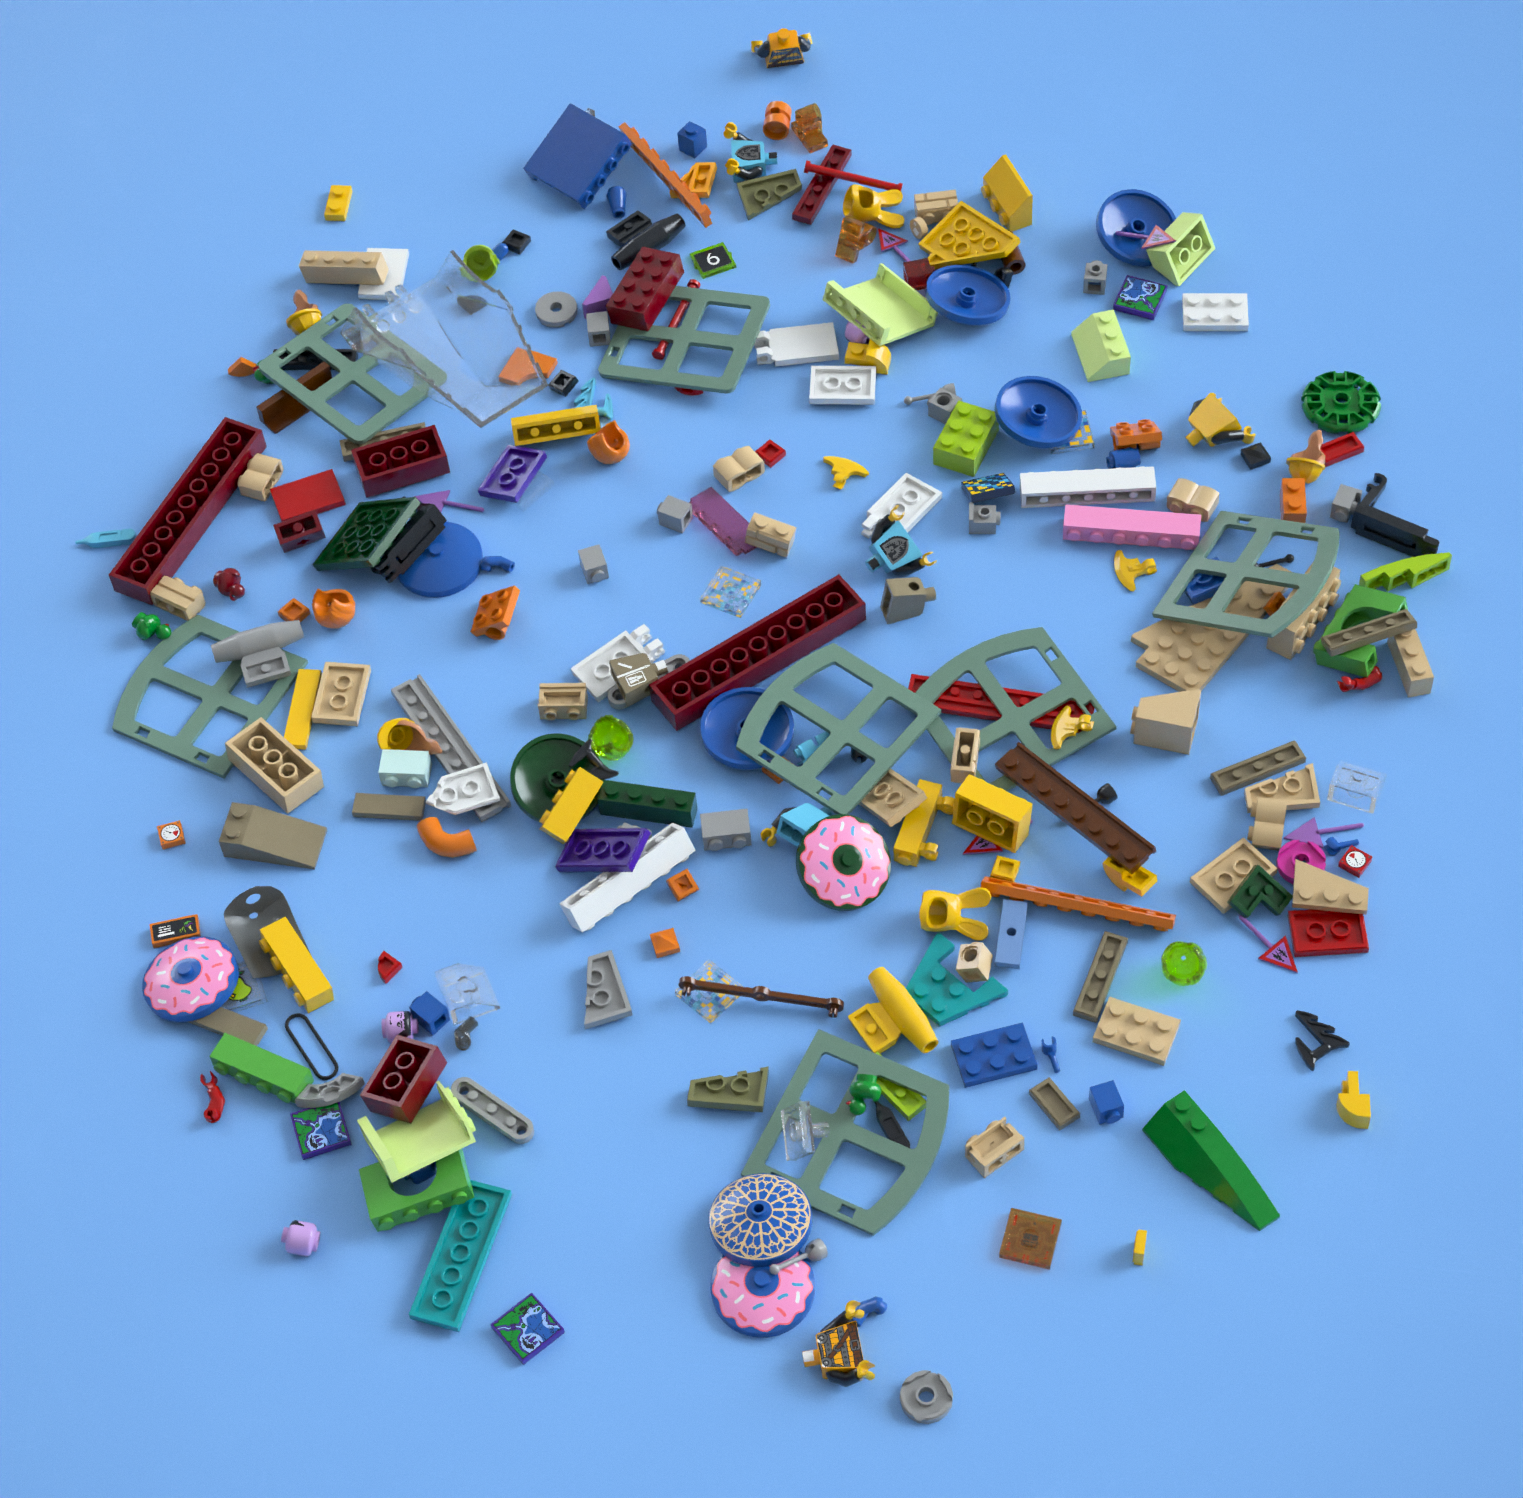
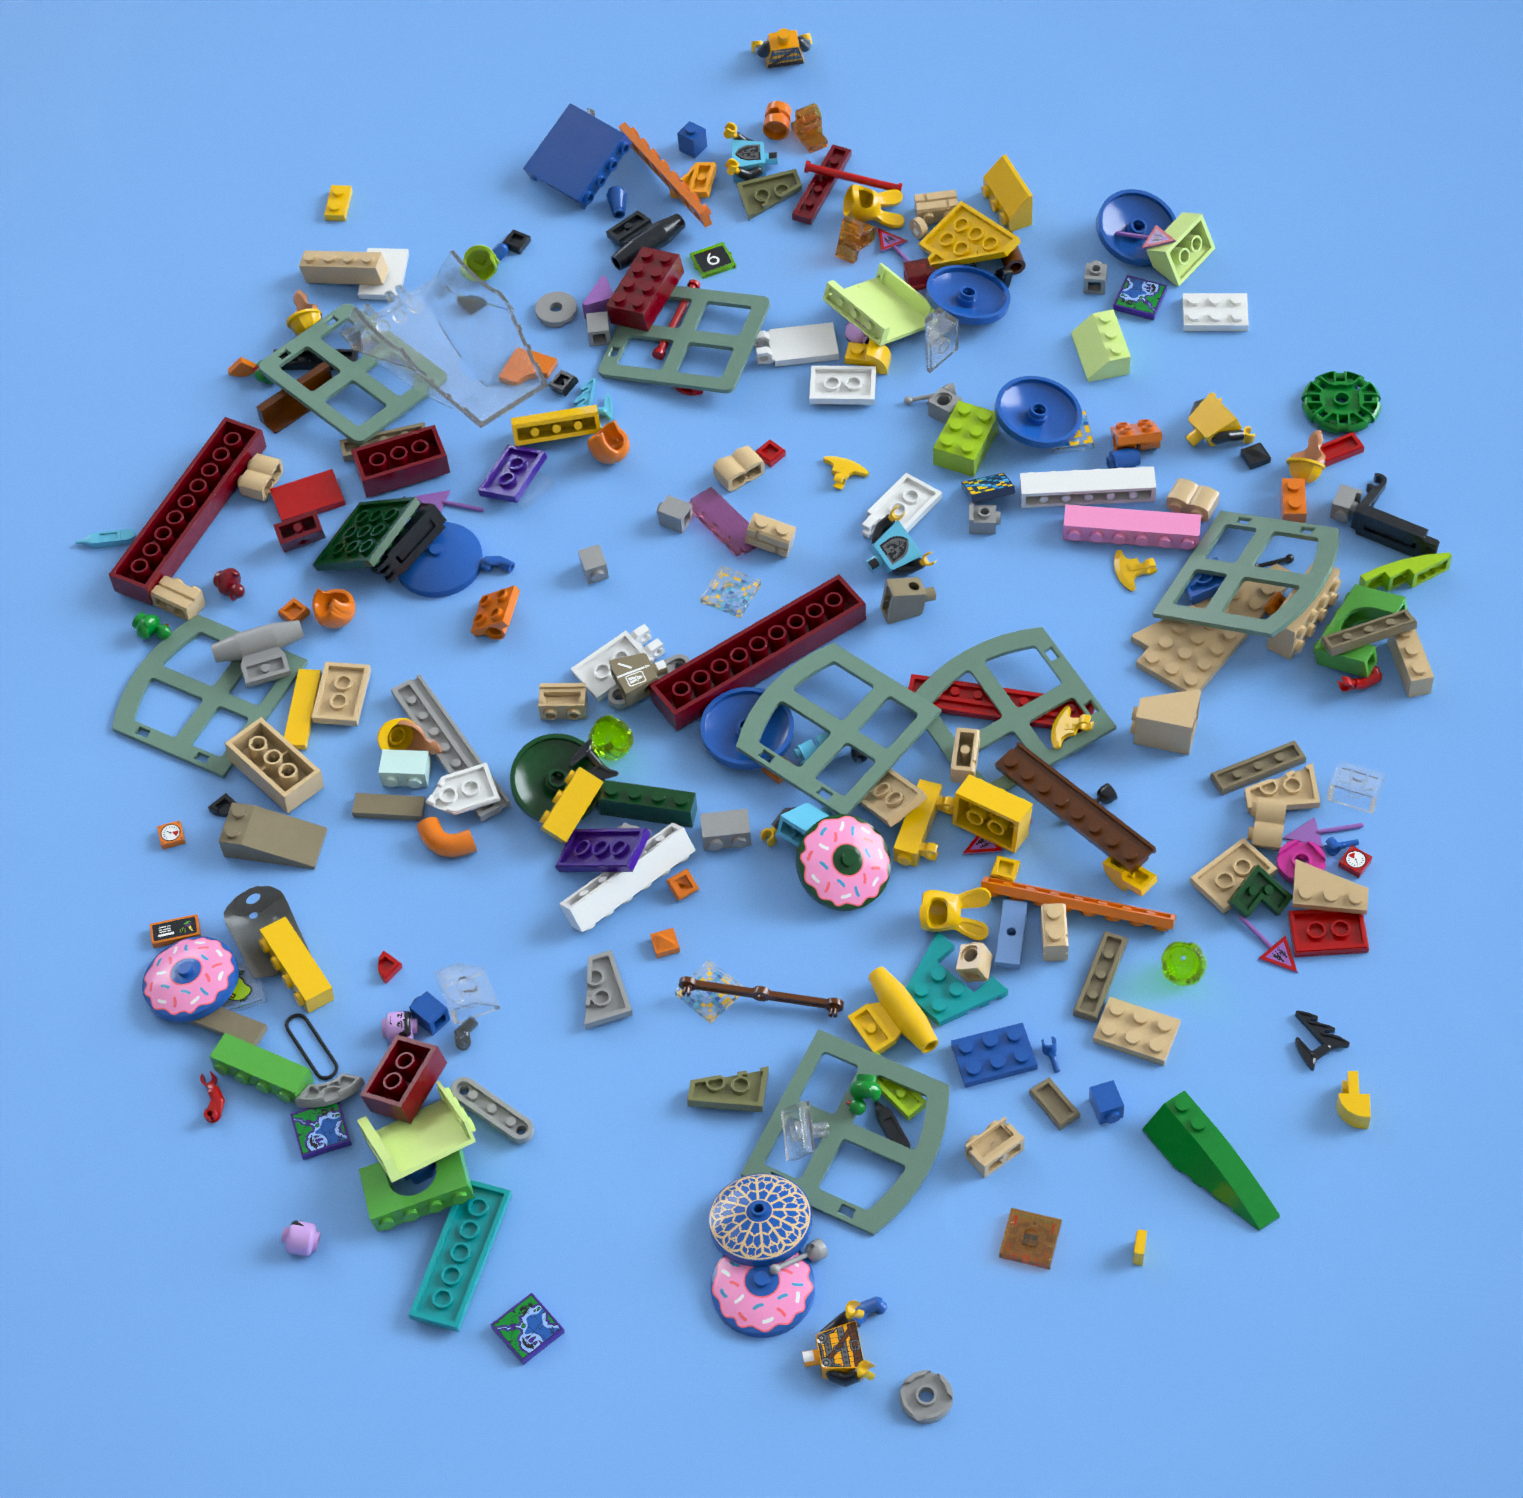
(221, 806): none -> black tile
(940, 337): none -> clear slope
(1054, 932): none -> tan brick

